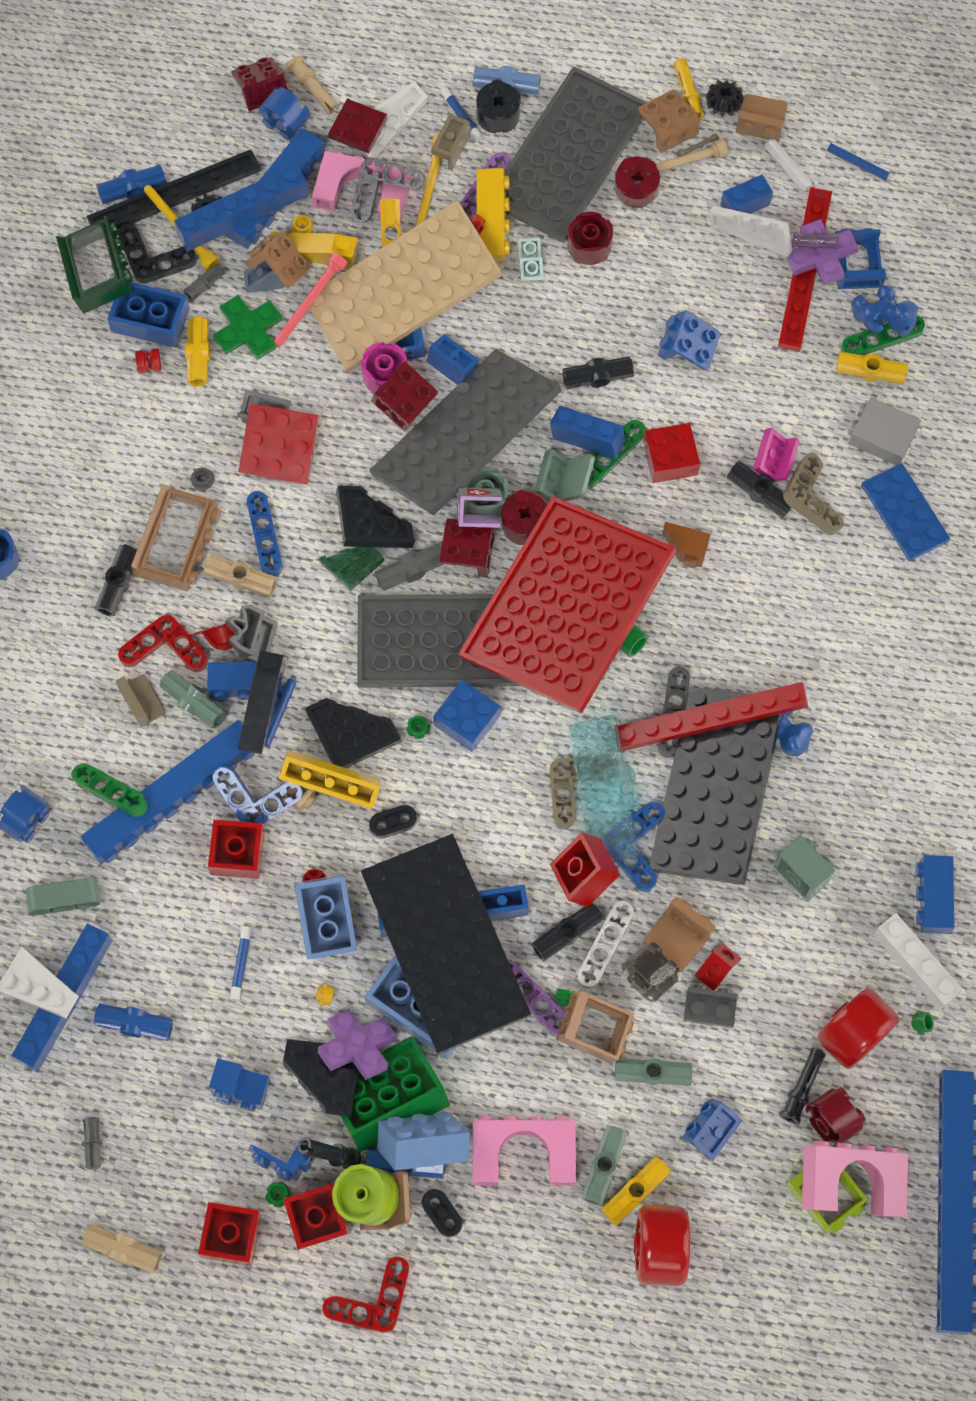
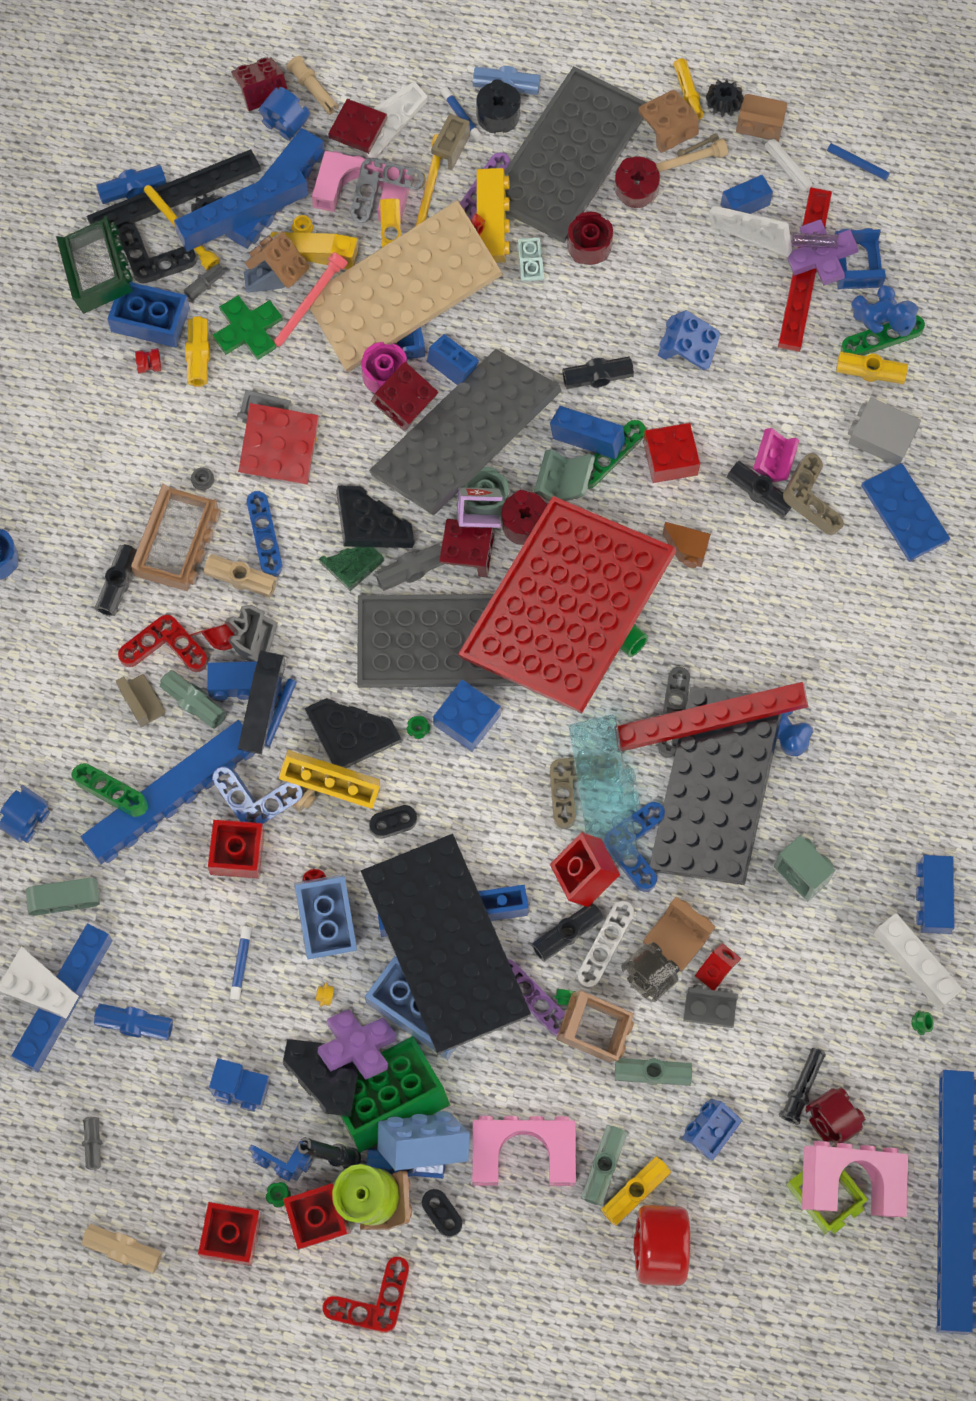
(857, 1028): red wheel -> none

